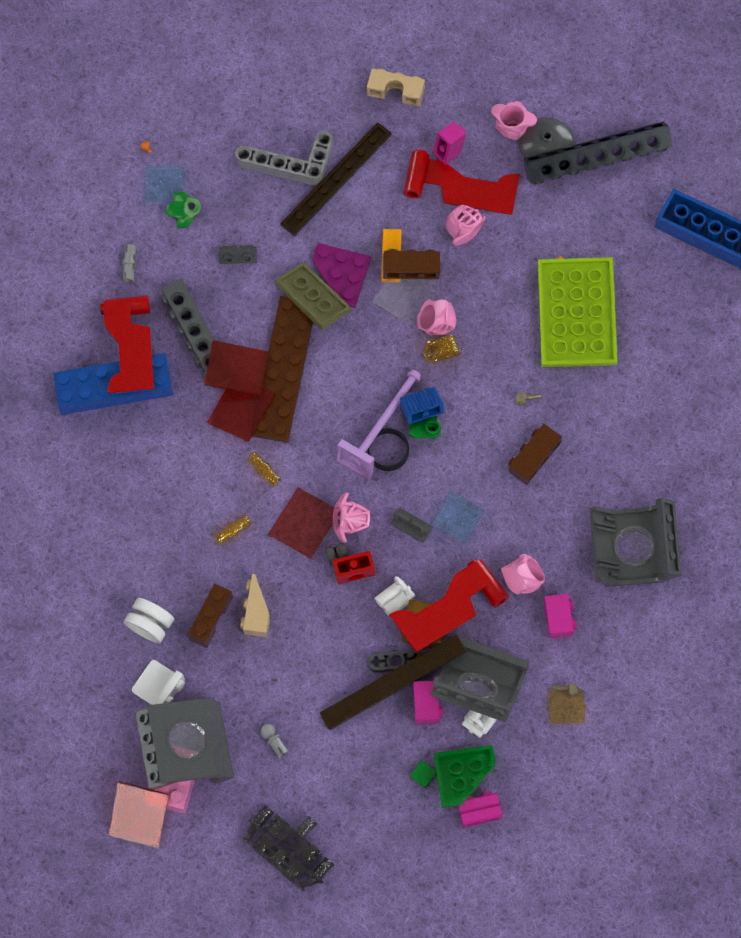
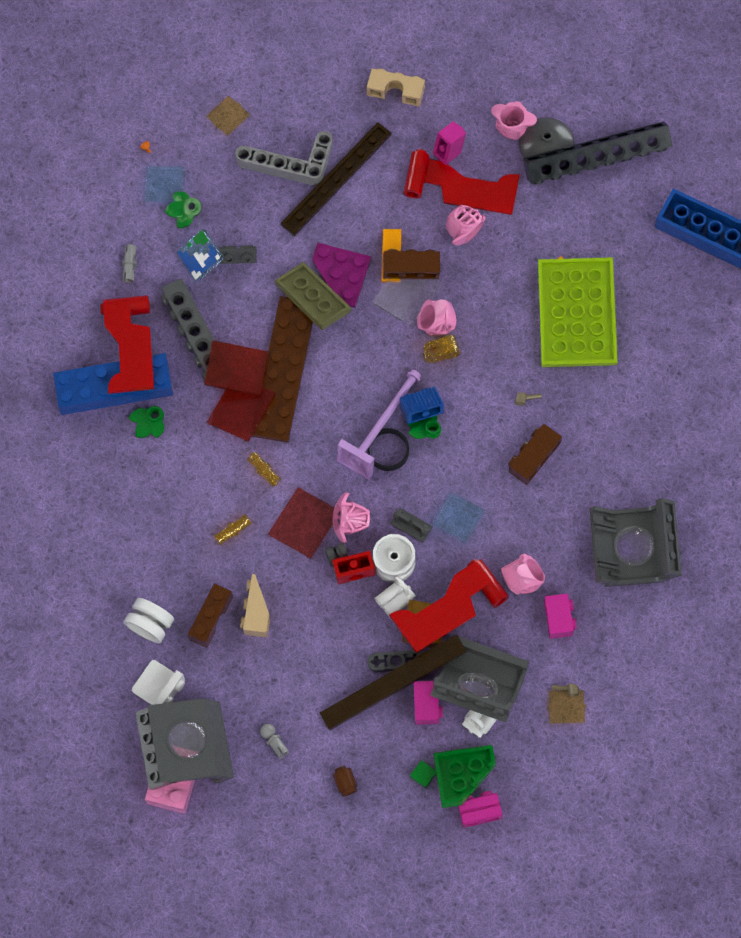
(138, 814): clear red piece -> none
(147, 424): none -> green plate
(200, 255): none -> tile
(228, 115): none -> clear yellow piece
(278, 857): clear smoke piece -> none
(345, 781): none -> reddish brown brick
(388, 548): none -> white wheel

